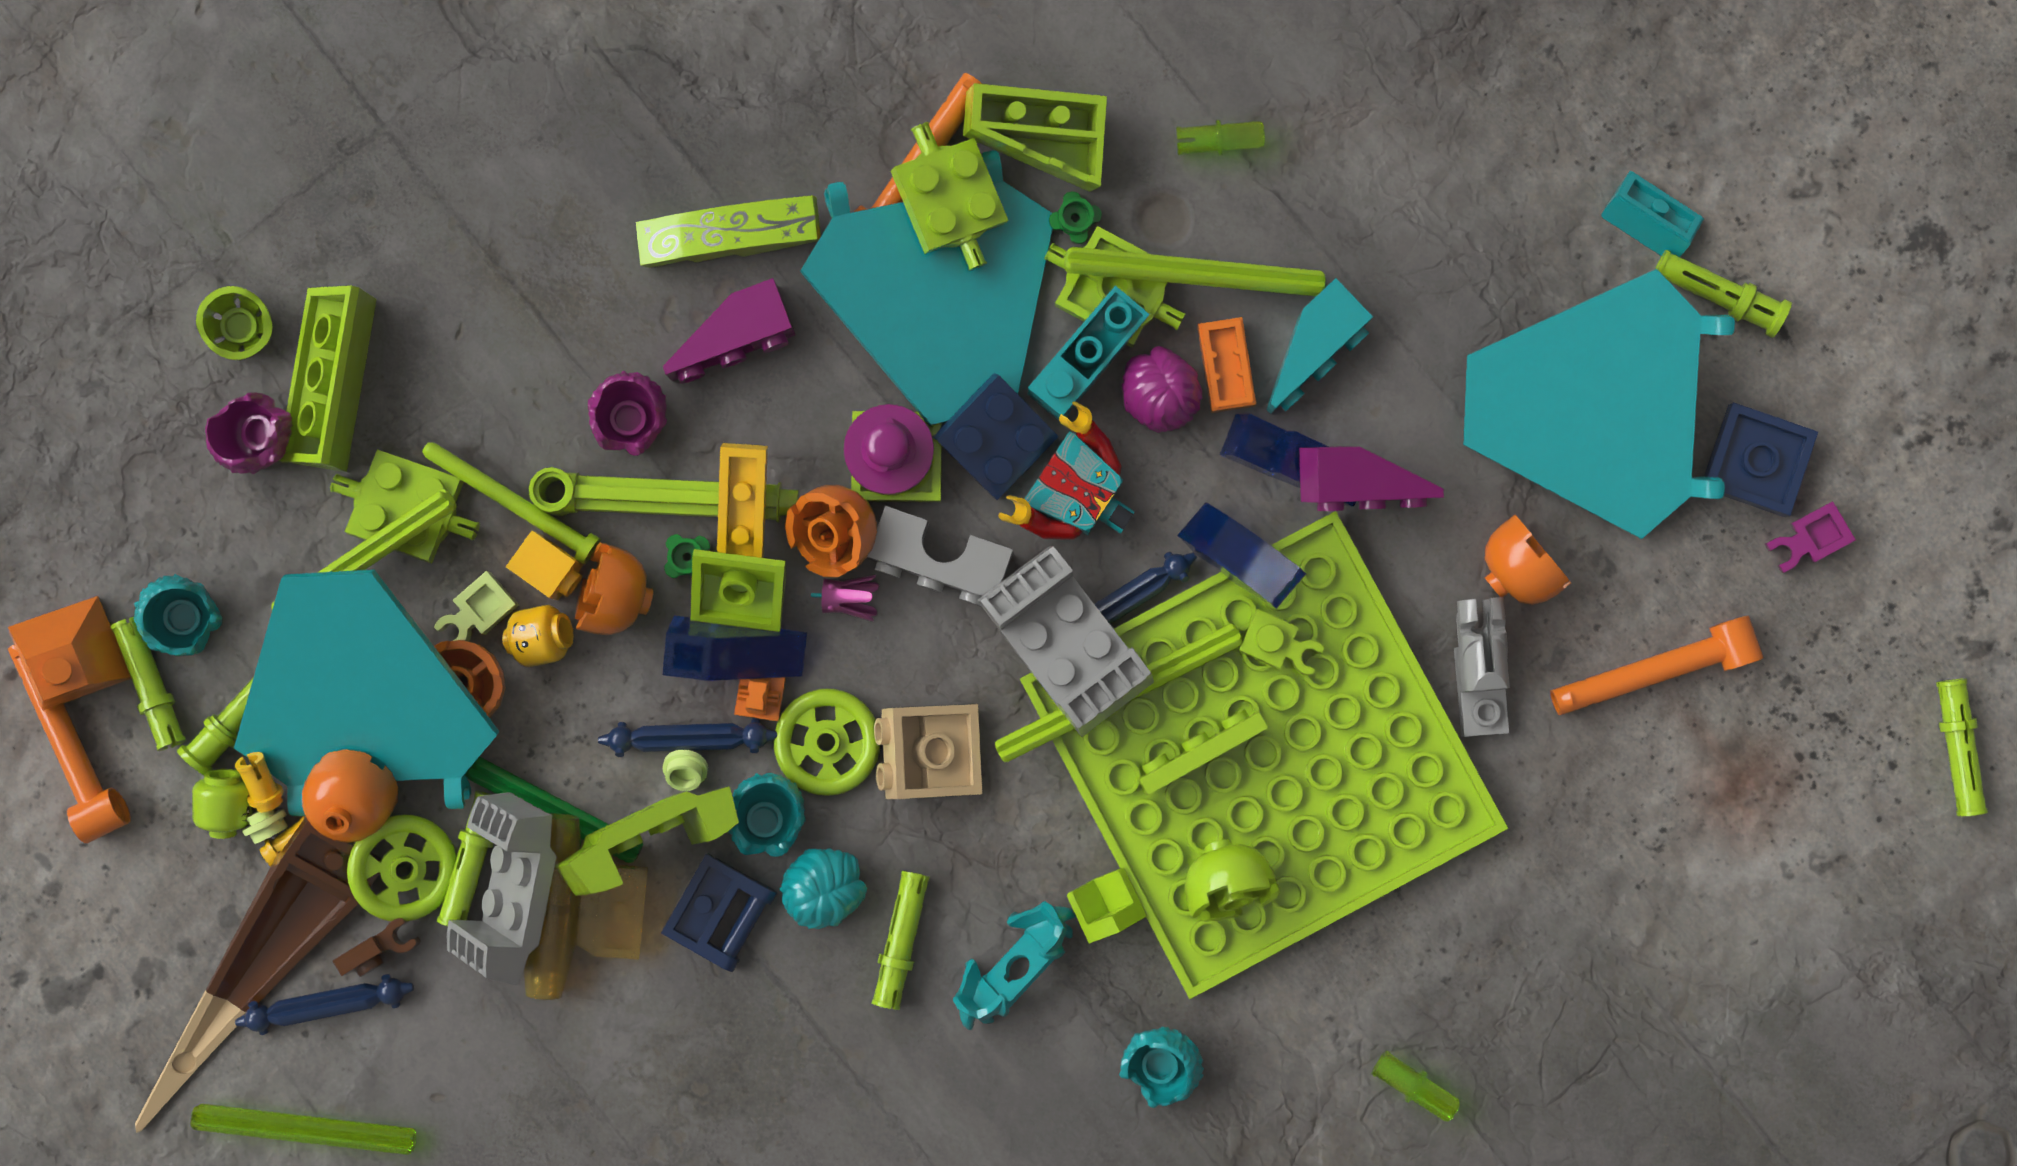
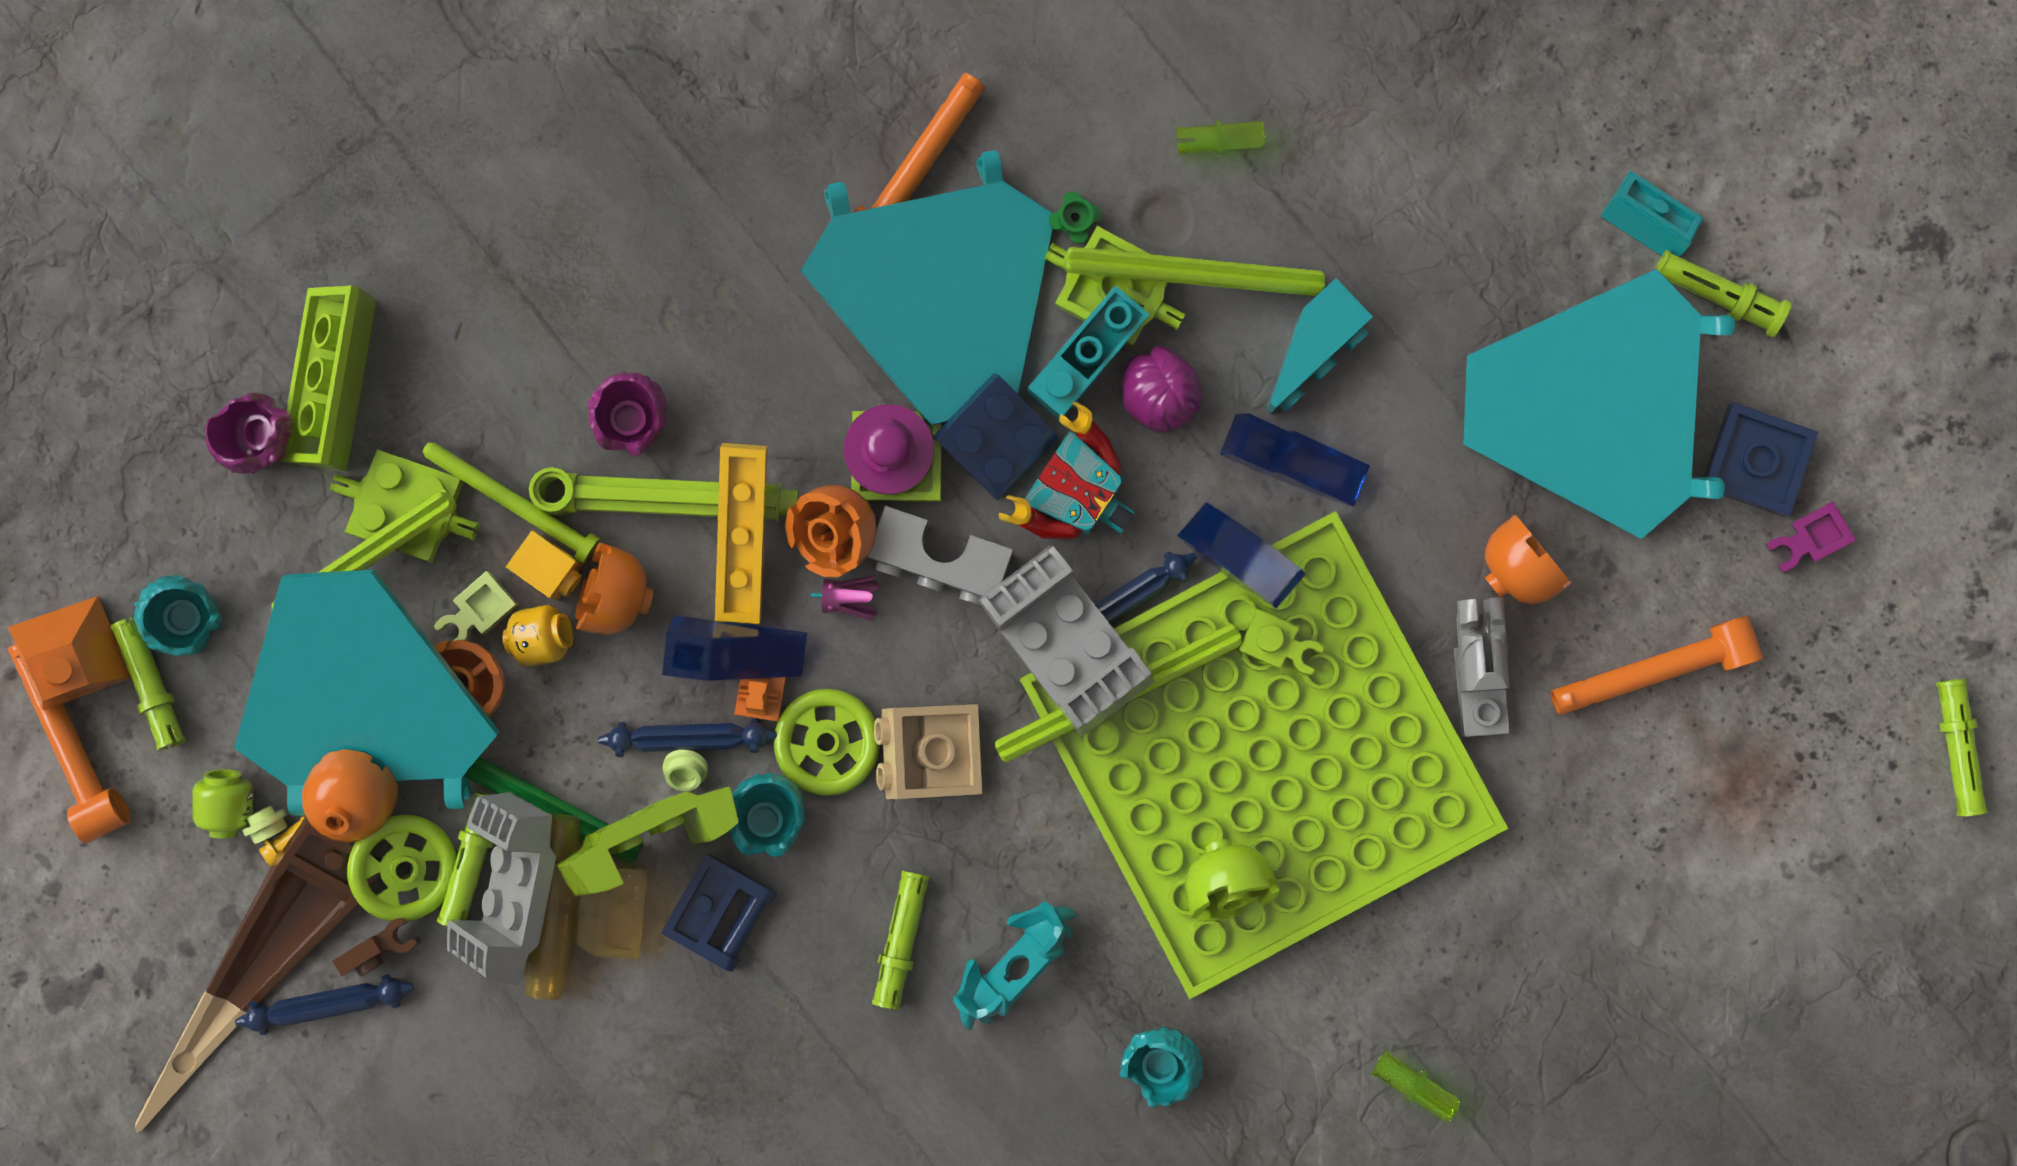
(217, 734): lime pin -> none
(237, 324): lime helmet -> none
(263, 791): yellow pin -> none
(303, 1129): clear neon green axle -> none
(677, 548): green plate -> none
(728, 231): lime slope -> none
(737, 590): lime slope -> none
(740, 325): magenta slope -> none
(822, 888): teal hair -> none
(949, 195): lime plate -> none
(1041, 128): lime wedge -> none
(1106, 905): lime panel -> none
(1201, 750): lime plate -> none
(1226, 365): orange plate -> none
(1355, 474): magenta slope -> none

